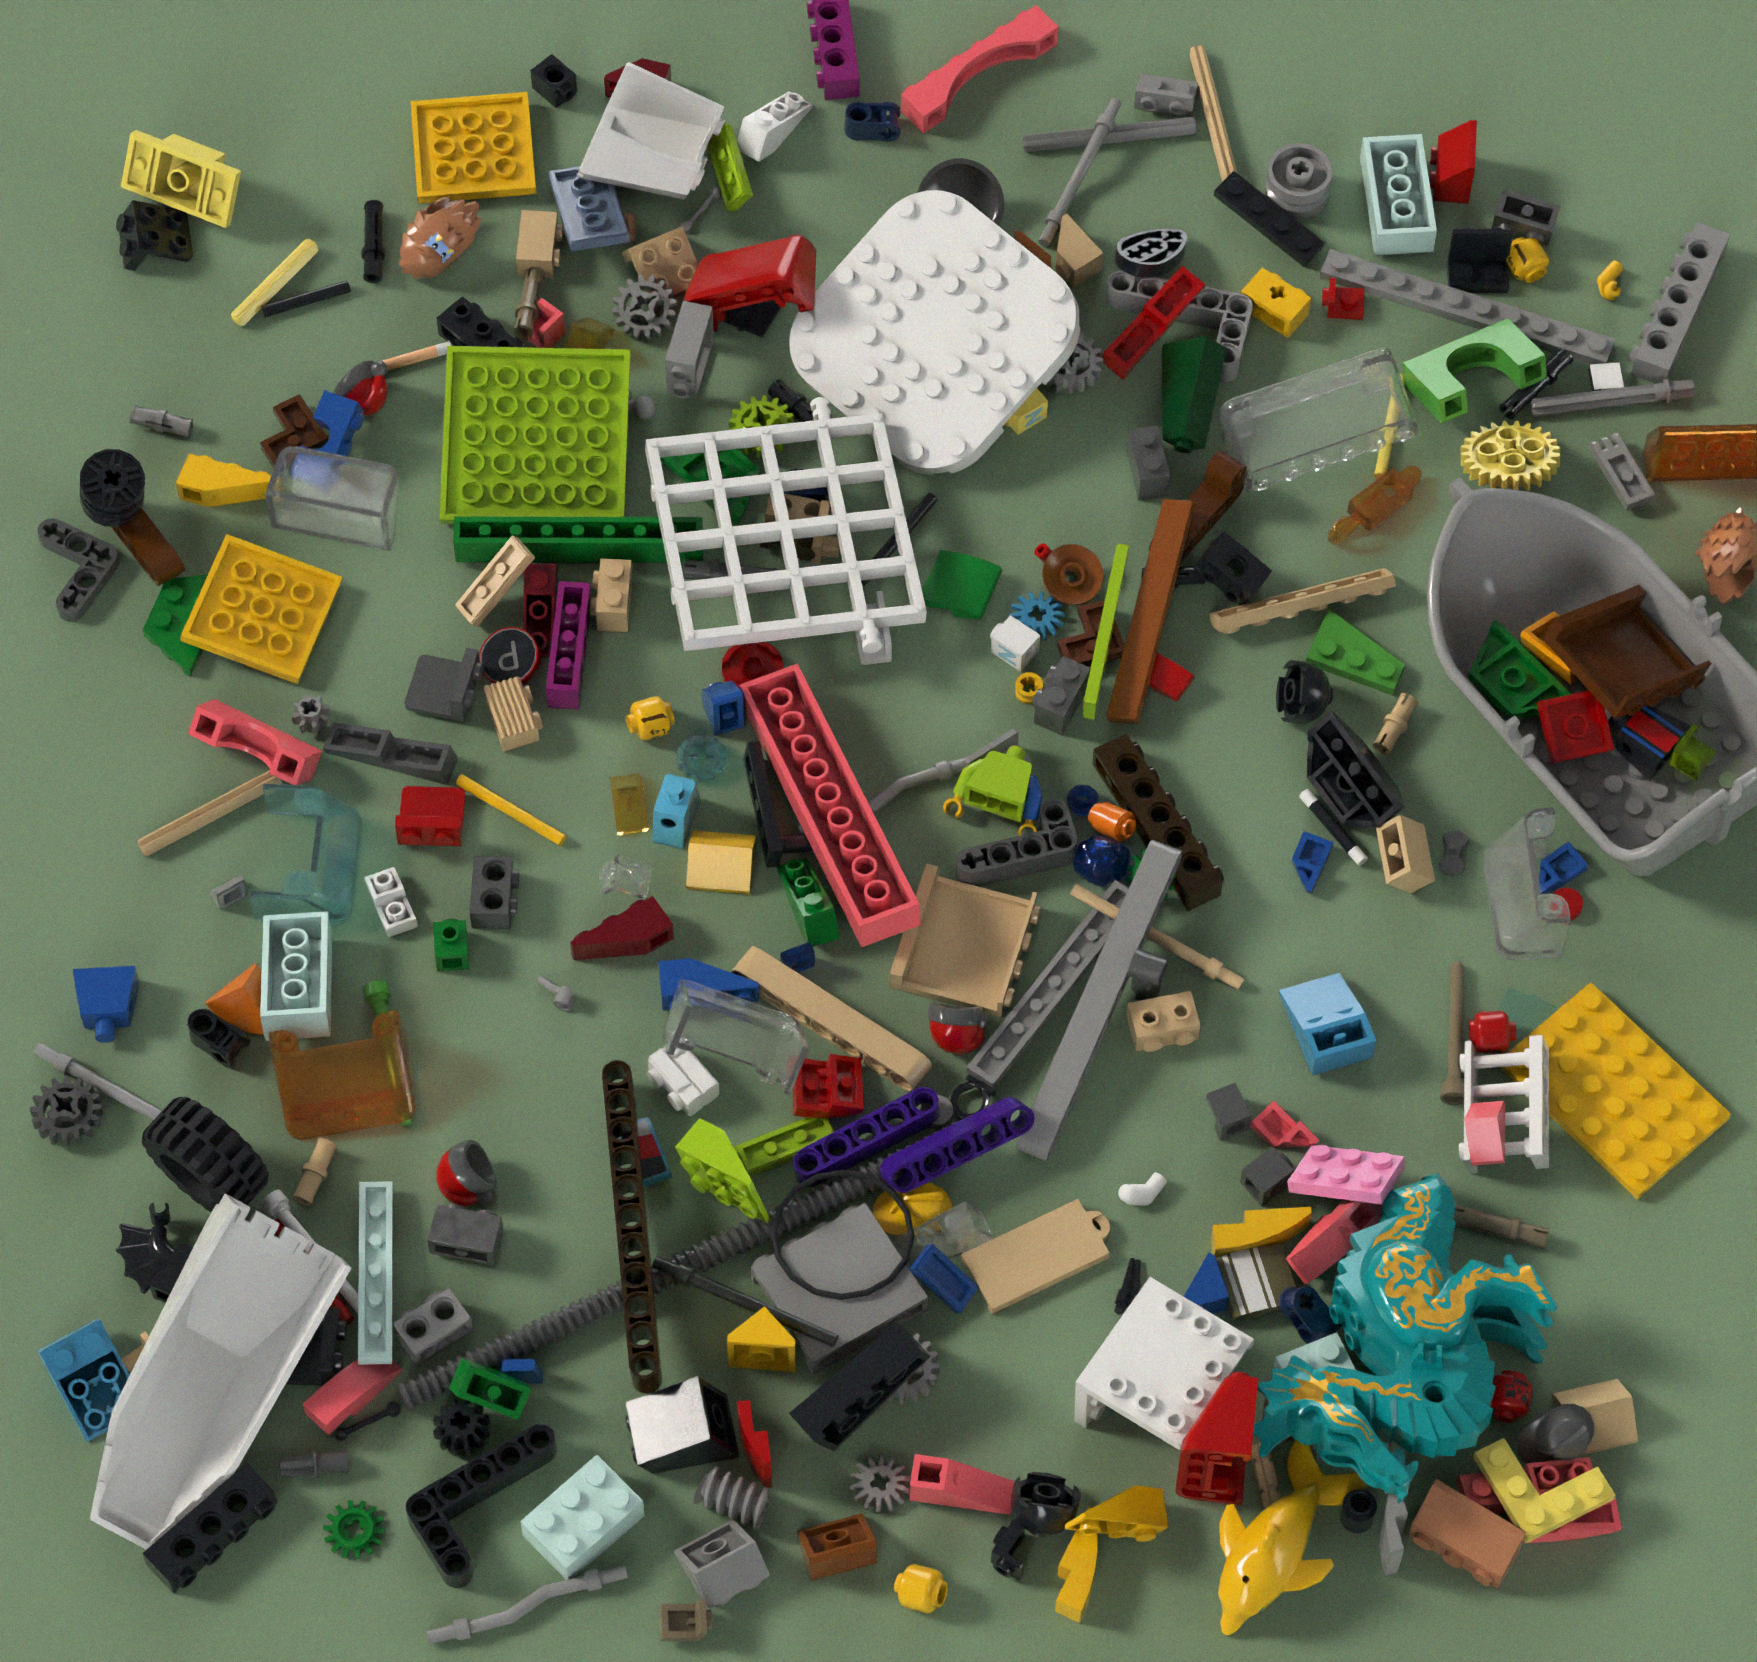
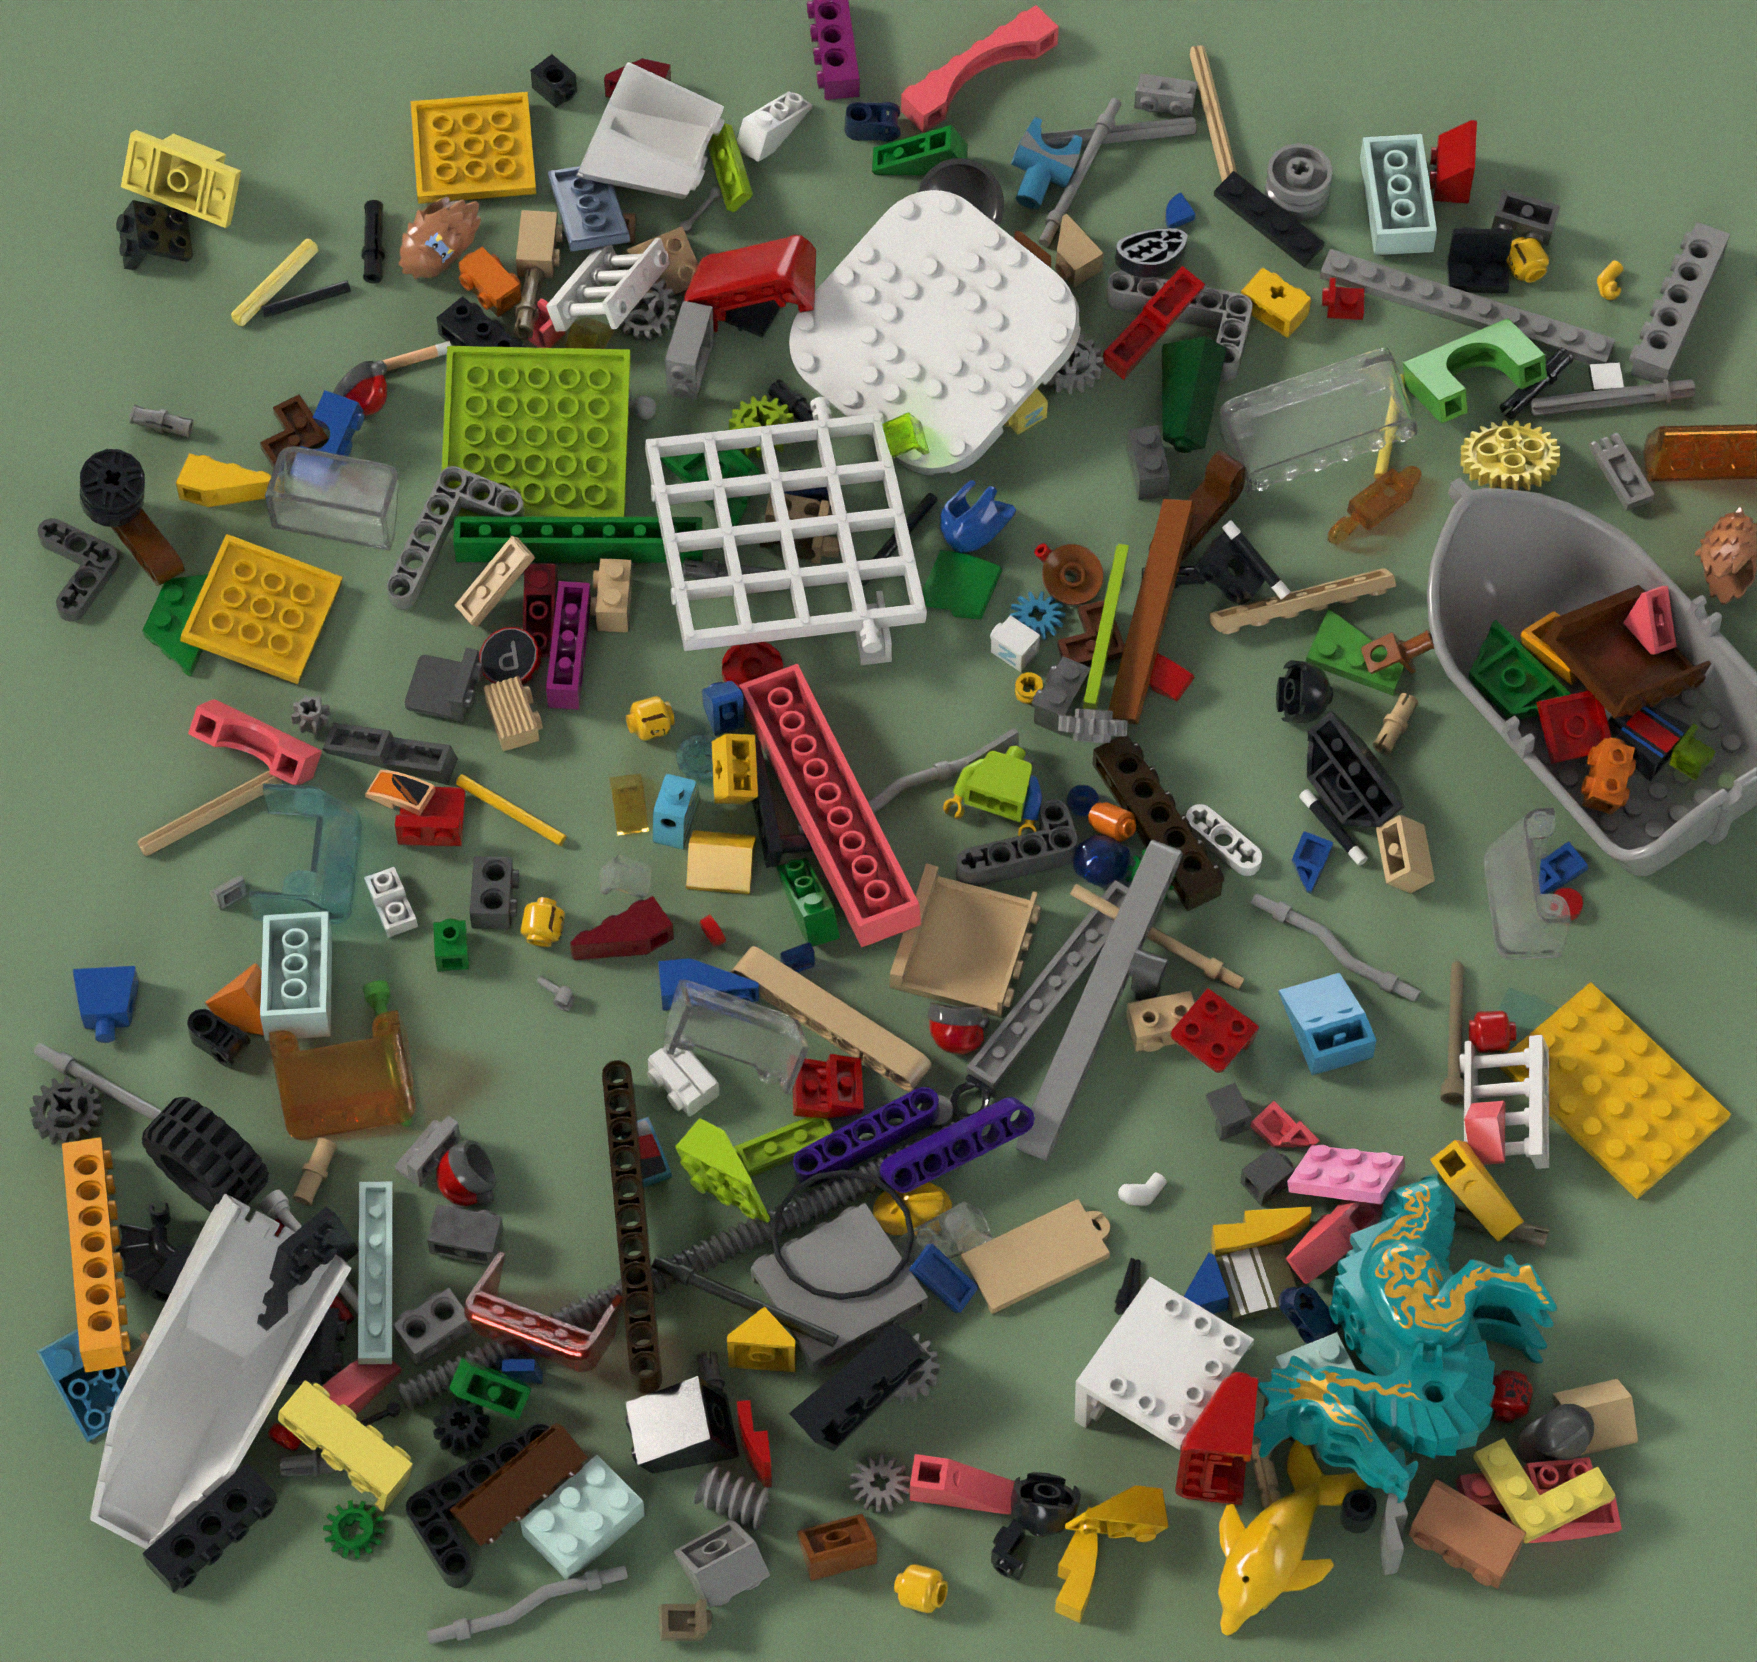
(94, 1255): none -> light orange brick
(284, 1437): none -> red tile
(299, 1256): none -> black wing
(347, 1443): none -> light yellow wedge
(400, 790): none -> slope
(428, 1149): none -> light grey bracket
(441, 525): none -> light grey beam
(489, 281): none -> orange brick
(519, 1484): none -> reddish brown brick
(535, 1331): none -> clear red windscreen
(542, 922): none -> yellow head
(602, 268): none -> white fence
(710, 1370): none -> dark grey pin
(712, 931): none -> red tile
(734, 769): none -> yellow brick
(904, 435): none -> clear neon green panel
(919, 152): none -> green slope
(975, 526): none -> blue hair
(1042, 164): none -> dark azure connector
(1092, 725): none -> light grey gear
(1178, 212): none -> blue tile
(1214, 1031): none -> red bracket
(1246, 847): none -> white beam
(1256, 559): none -> black bar
(1387, 981): none -> light grey bar
(1397, 651): none -> dark orange bracket
(1454, 844): dark grey piece -> none
(1476, 1188): none -> yellow slope
(1608, 775): none -> orange brick
(1653, 621): none -> coral slope

